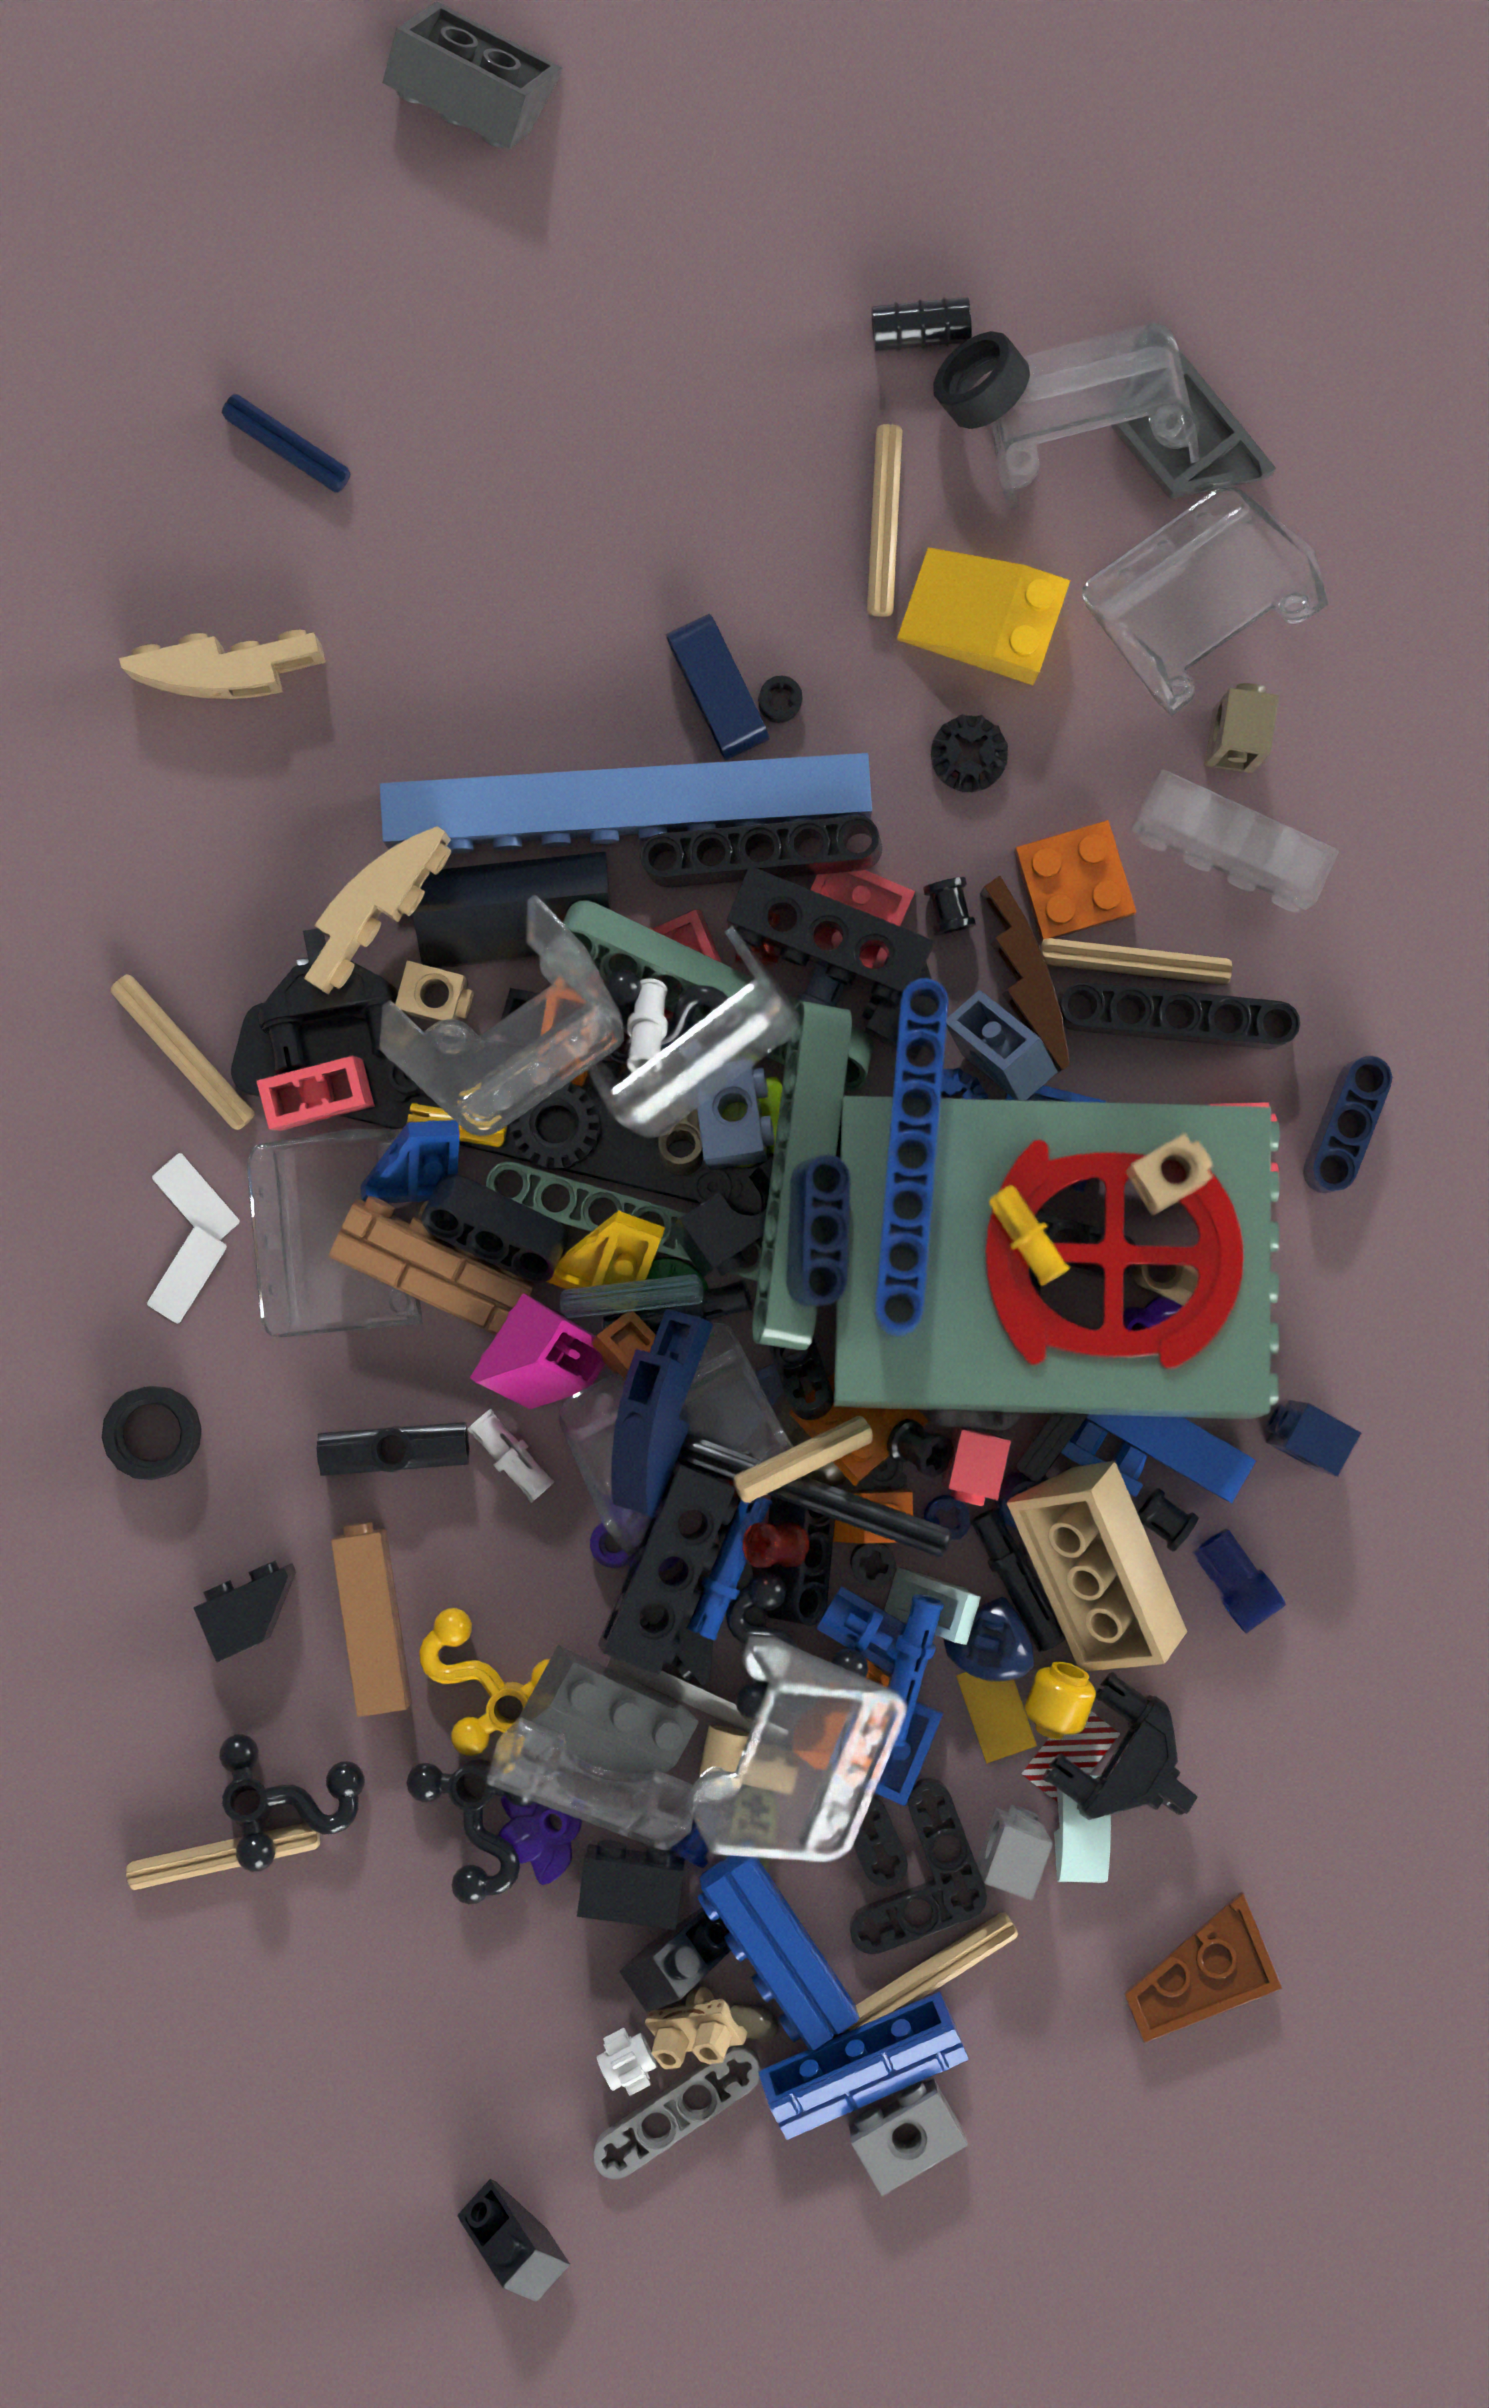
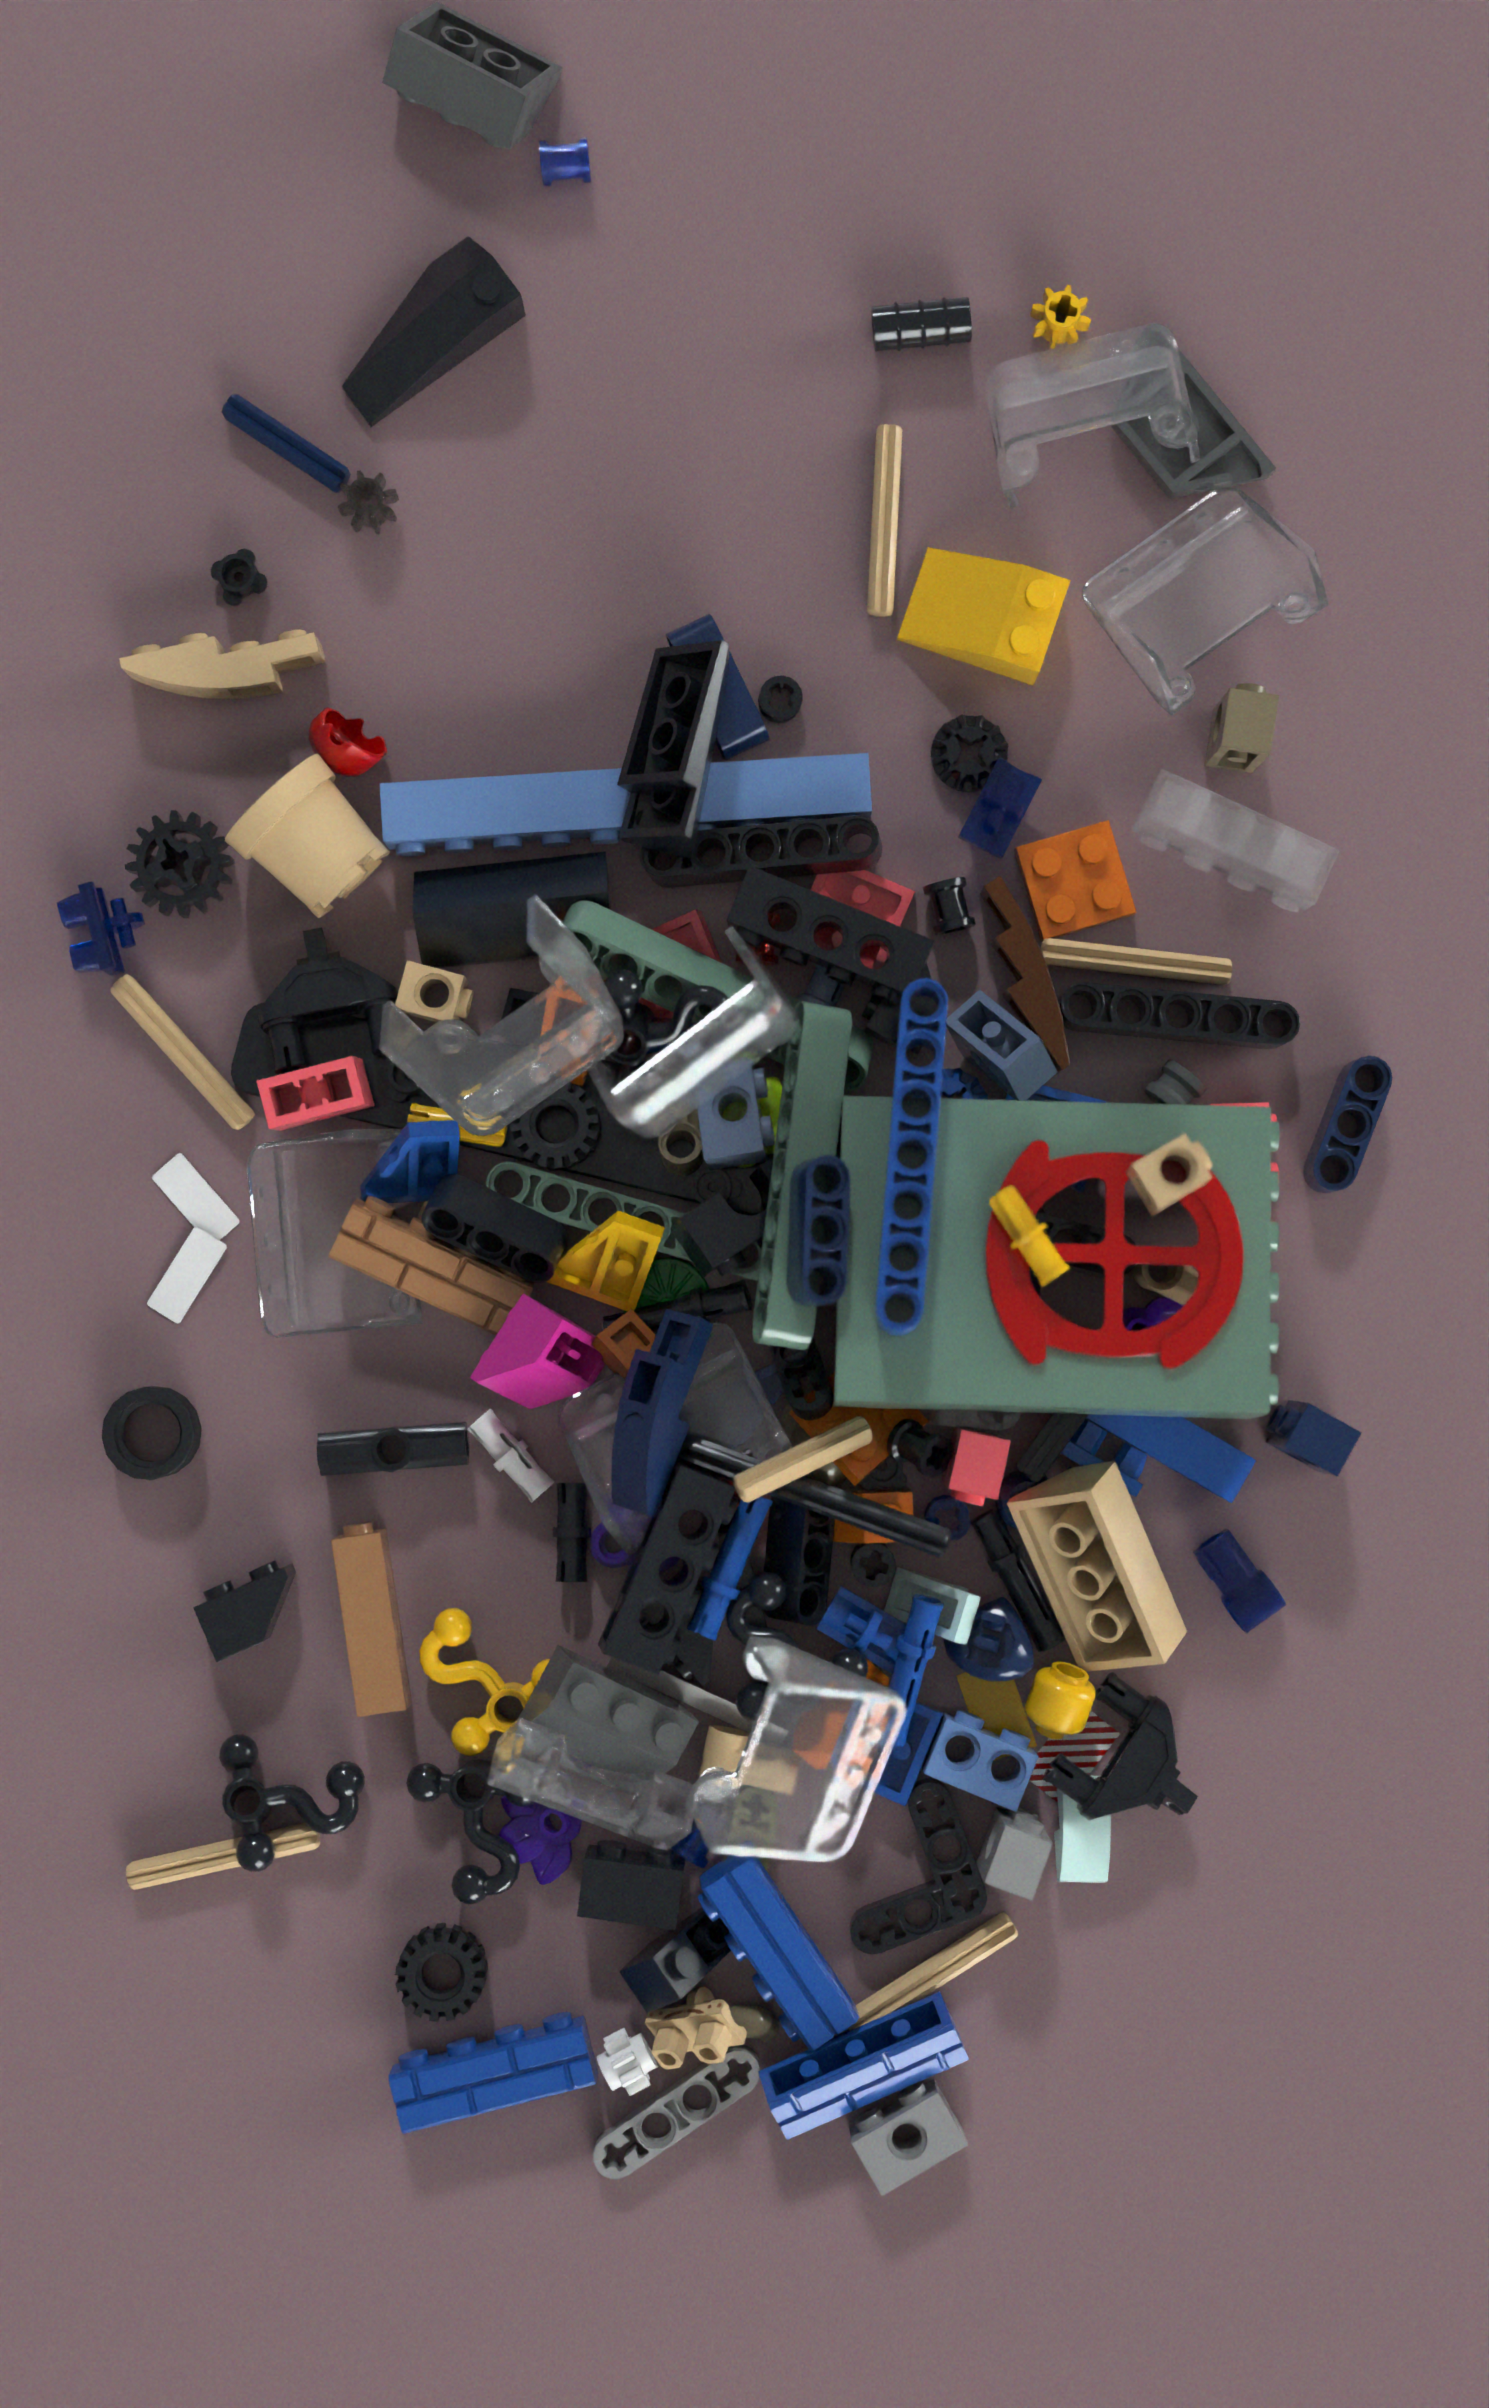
(92, 909): none -> clear blue hips
(161, 872): none -> black gear
(229, 566): none -> black plate
(308, 837): none -> tan piece
(344, 744): none -> red hair
(371, 515): none -> clear smoke gear
(385, 886): tan slope -> none
(431, 2000): none -> black tyre
(442, 321): none -> black wedge
(492, 2073): none -> blue brick
(513, 2242): black slope -> none
(564, 161): none -> clear blue bush
(571, 1532): none -> black pin
(631, 1296): clear light blue axle -> none
(647, 1023): white pin -> none
(674, 746): none -> black slope
(769, 1544): clear red bush -> none
(888, 1837): black beam -> none
(974, 1770): none -> medium blue brick
(995, 394): black tyre -> none
(1000, 808): none -> clear blue hips
(1065, 303): none -> yellow gear
(1167, 1519): black bush -> none
(1175, 1086): none -> dark grey wheel
(1205, 1975): dark orange wing -> none

